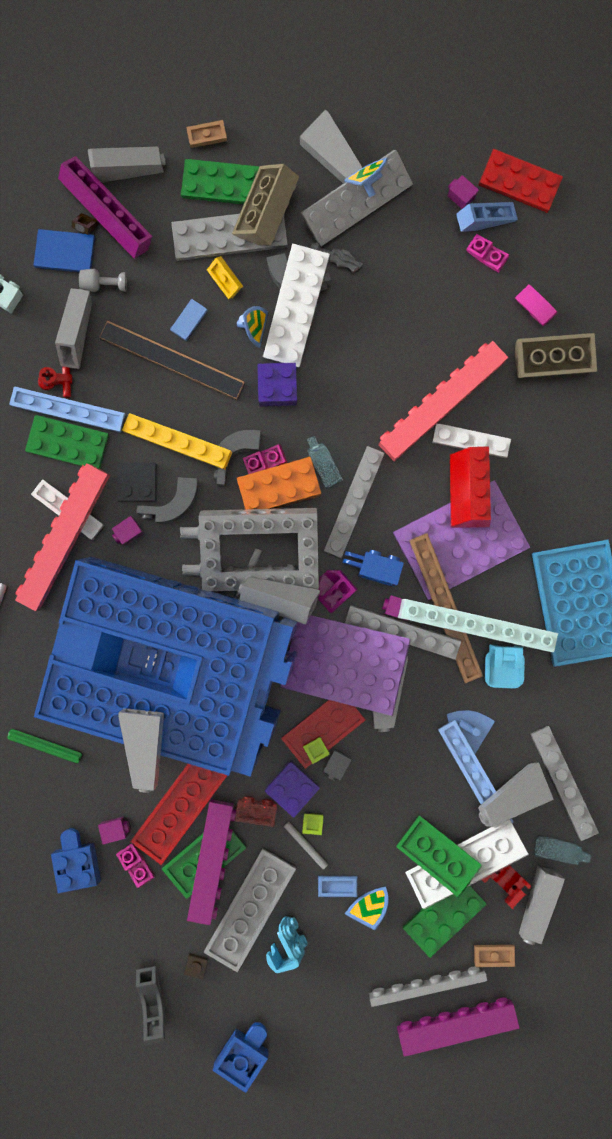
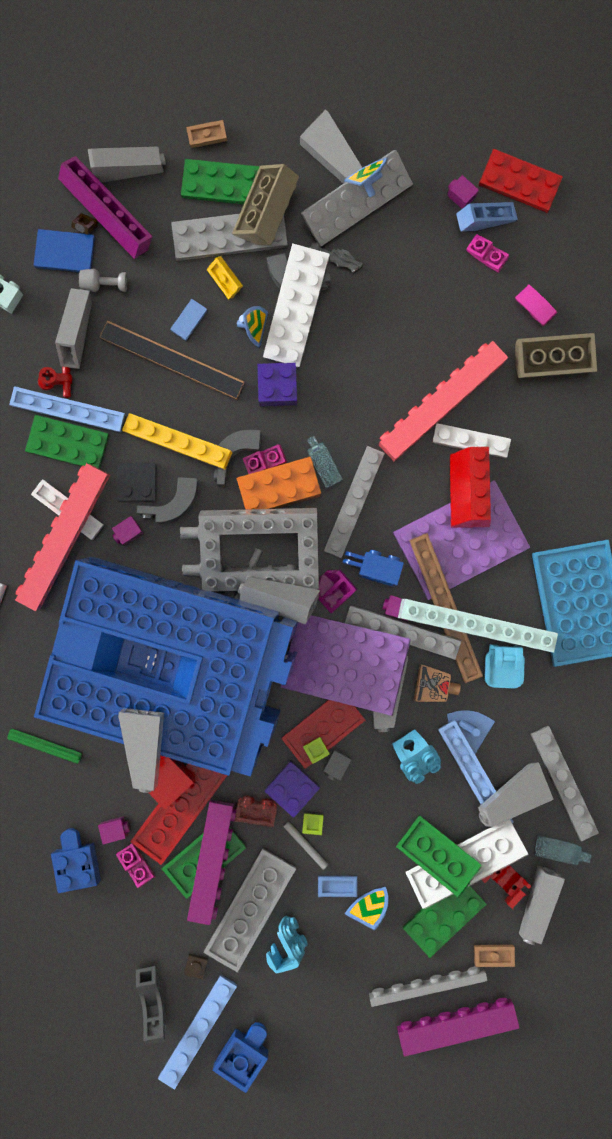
(172, 782): none -> red slope
(197, 1031): none -> light blue plate
(420, 760): none -> medium azure piece
(434, 685): none -> torso

